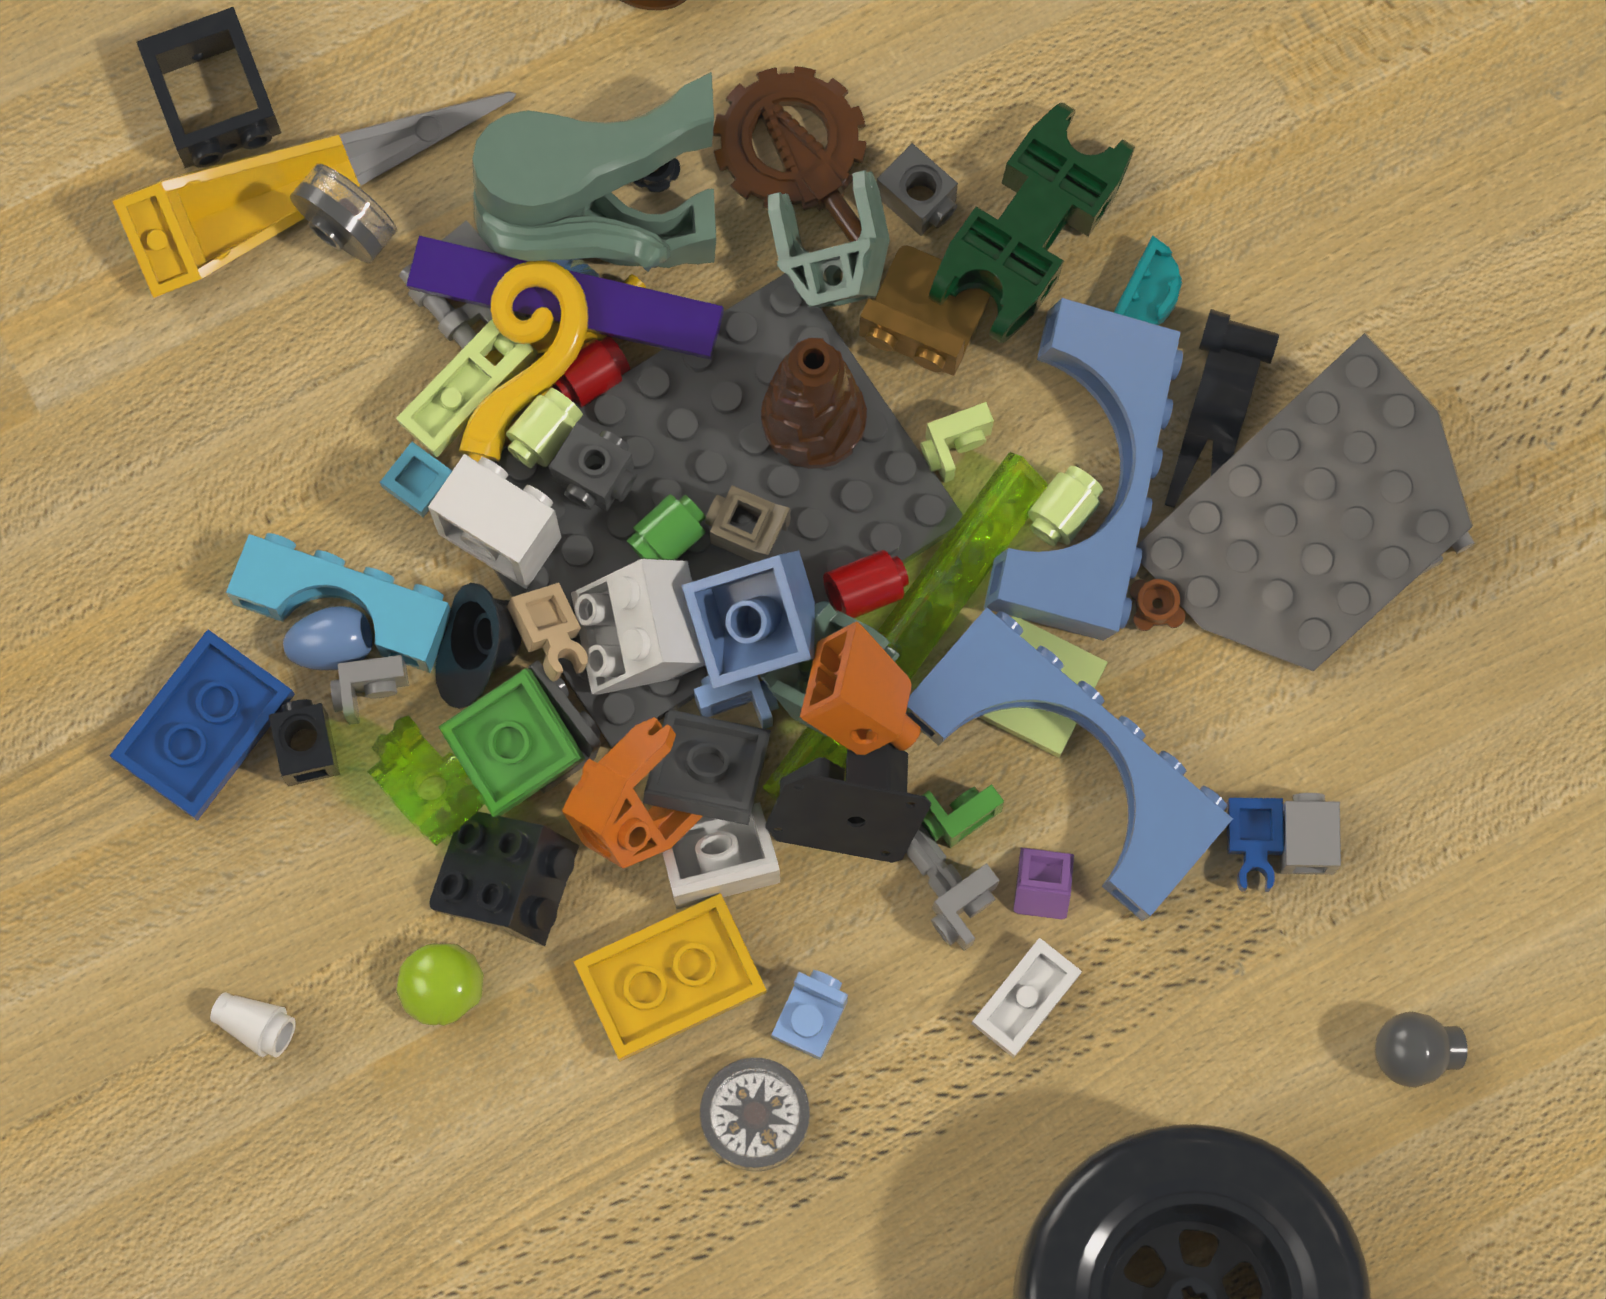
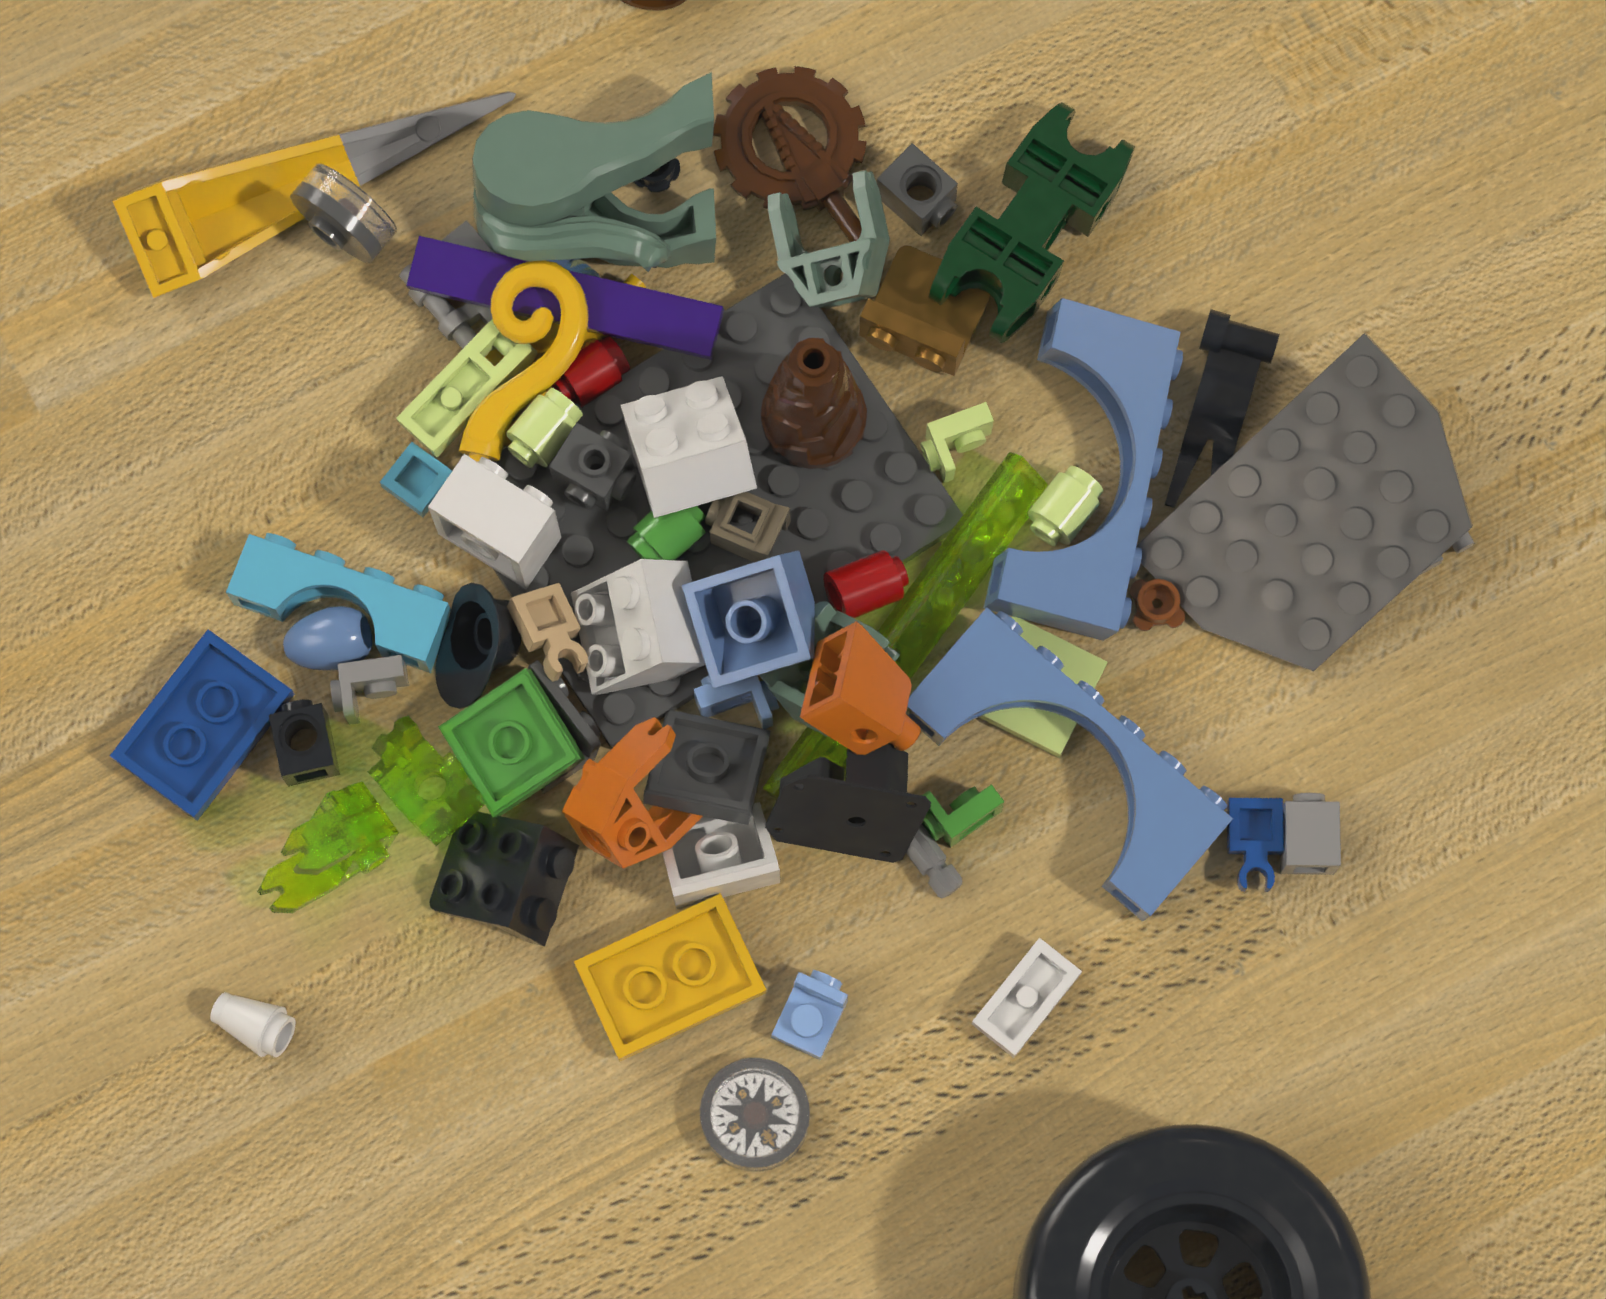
(195, 43): black window -> none
(337, 843): none -> clear neon green piece
(439, 983): lime hair -> none
(688, 446): none -> white brick
(970, 896): light grey bracket -> none
(1043, 883): medium lavender slope -> none
(1153, 286): teal plate -> none
(1419, 1049): dark grey piece -> none

